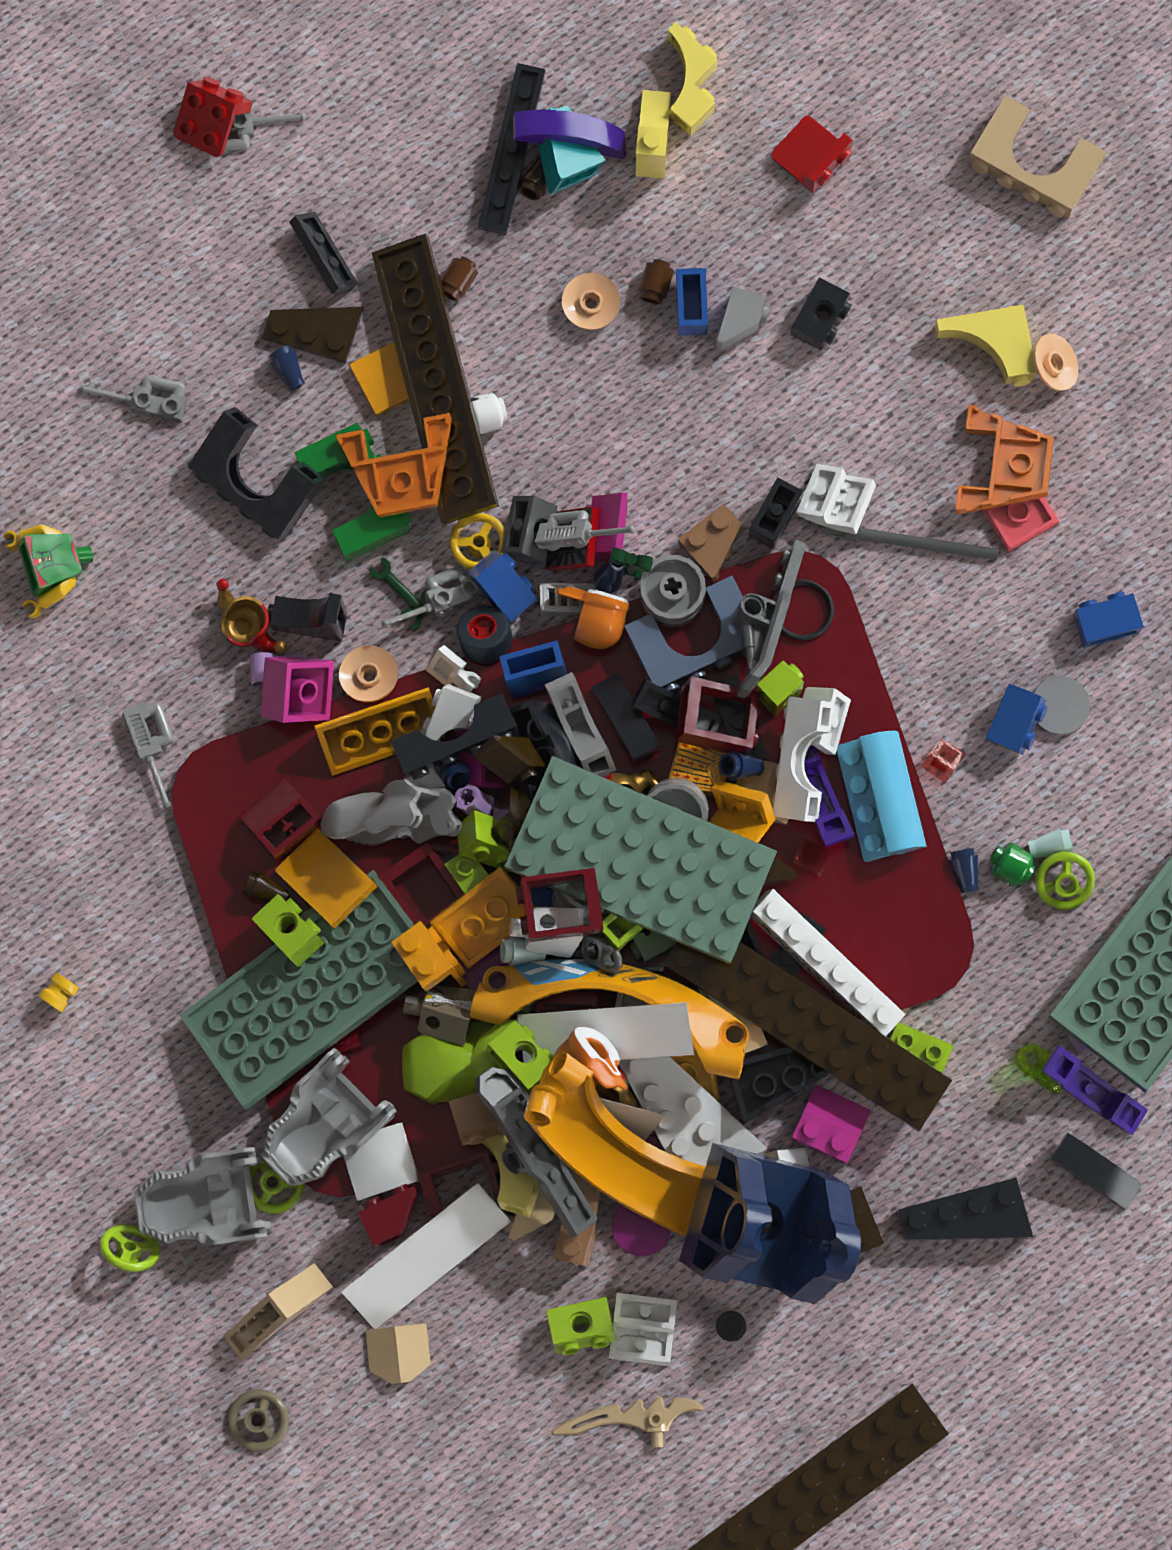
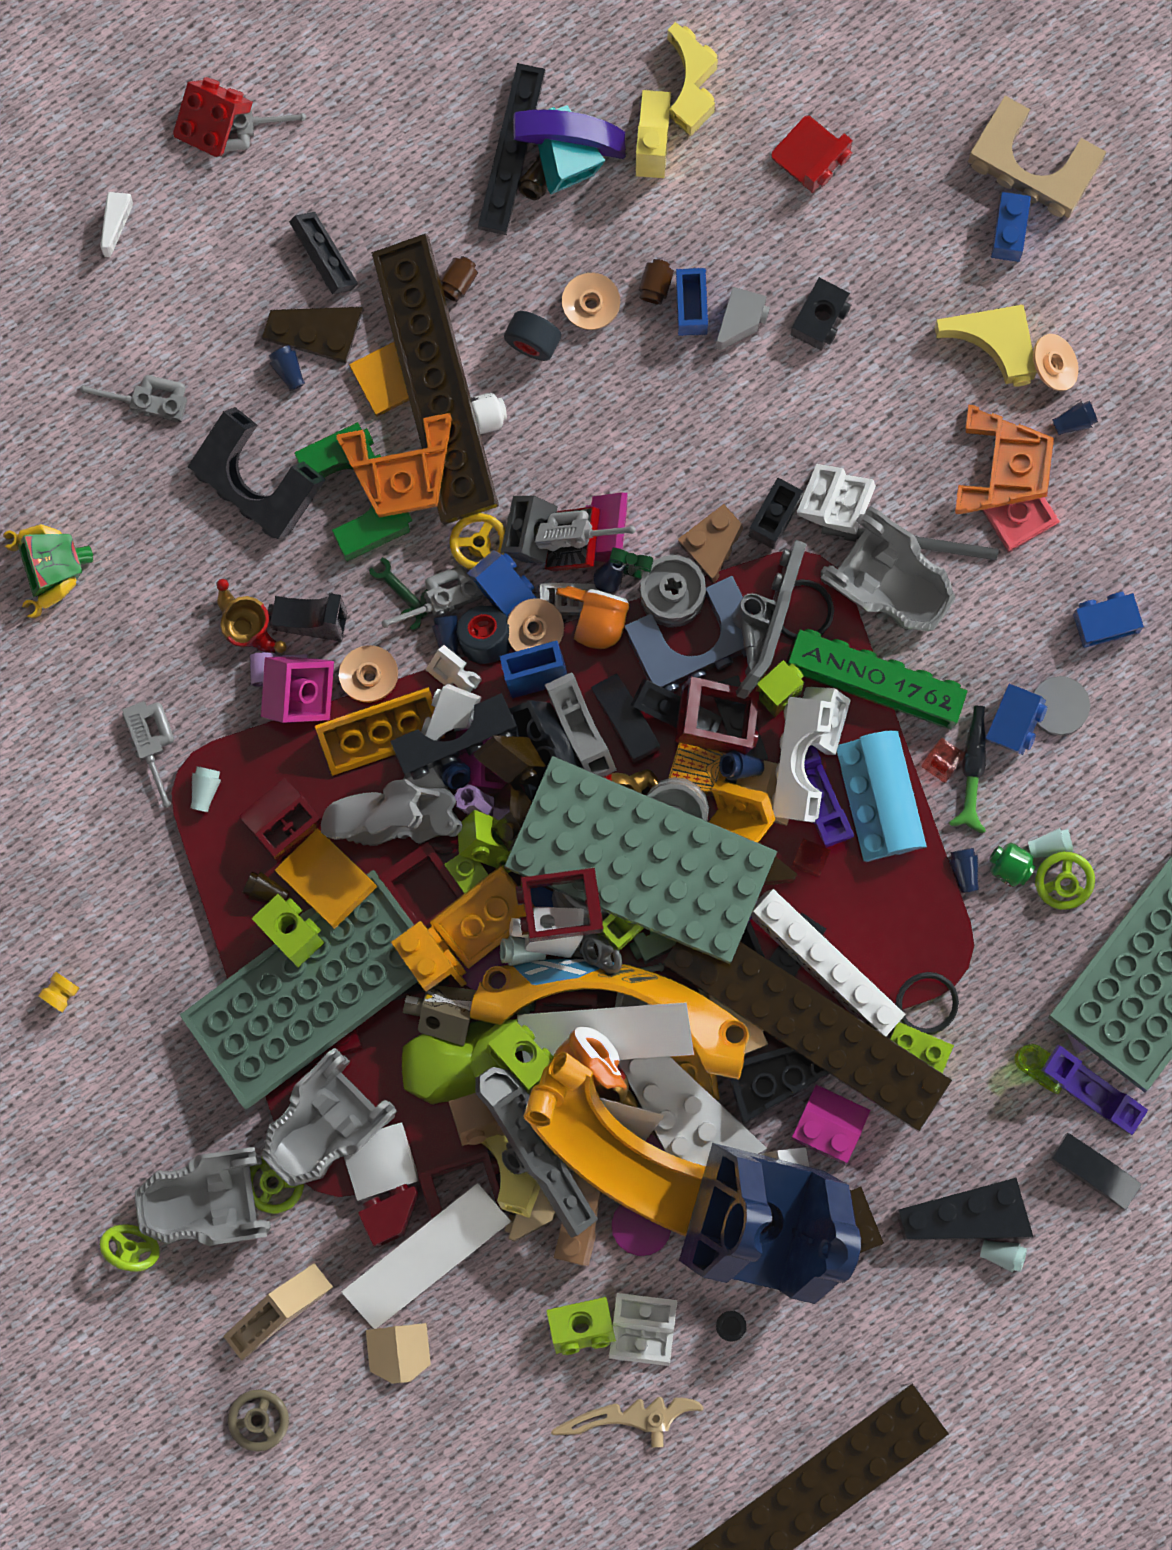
(116, 214): none -> white slope
(204, 788): none -> light aqua cone
(445, 632): none -> dark blue cone
(532, 335): none -> black wheel
(547, 619): none -> light nougat dish
(877, 679): none -> green brick
(892, 575): none -> light grey animal
(944, 980): none -> black tyre
(973, 768): none -> black piece
(1004, 1254): none -> light aqua cone
(1010, 226): none -> blue brick
(1076, 418): none -> dark blue cone

